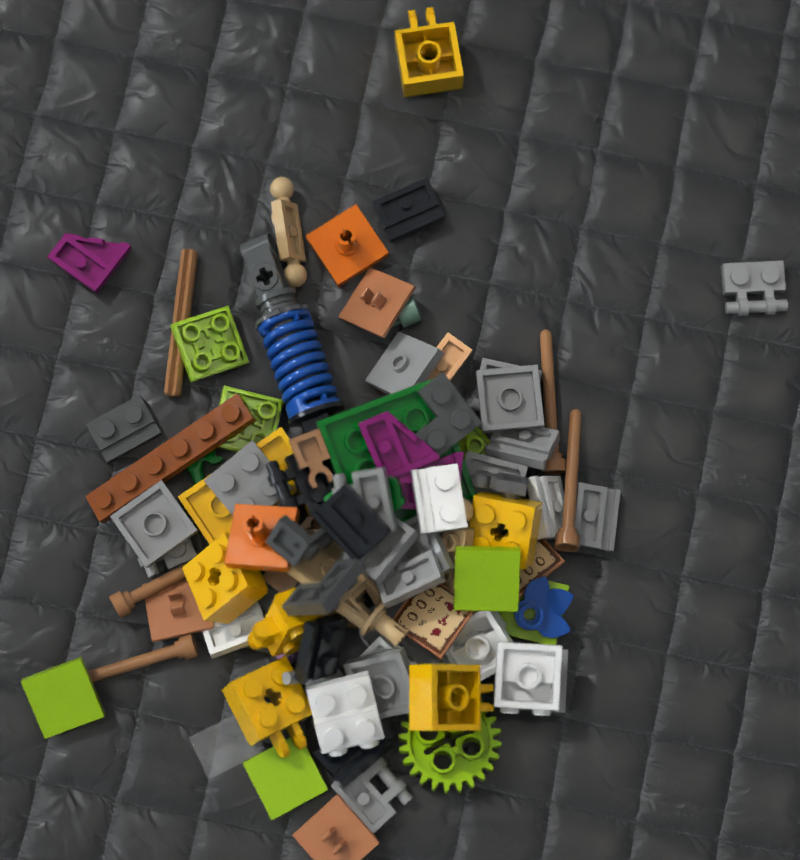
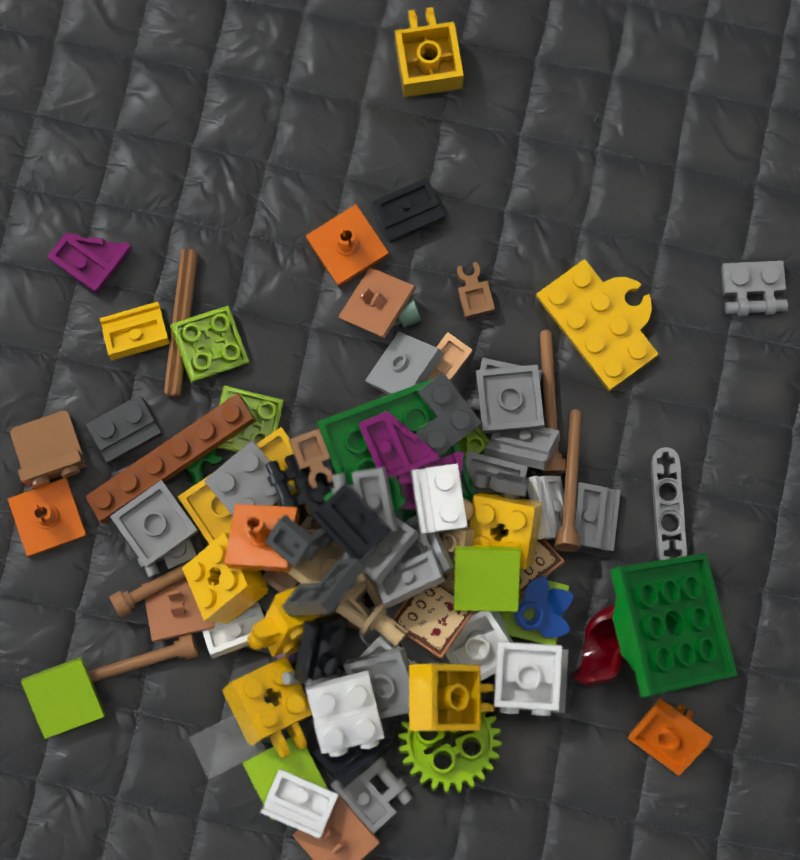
(47, 449): none -> medium nougat bracket
(47, 517): none -> orange tile
(134, 331): none -> yellow plate
(288, 231): tan plate -> none
(290, 340): piece -> none
(299, 803): none -> white plate
(475, 295): none -> medium nougat plate
(600, 651): none -> dark red piece
(601, 322): none -> yellow plate
(670, 736): none -> orange tile
(674, 507): none -> light grey beam
(684, 597): none -> green piece

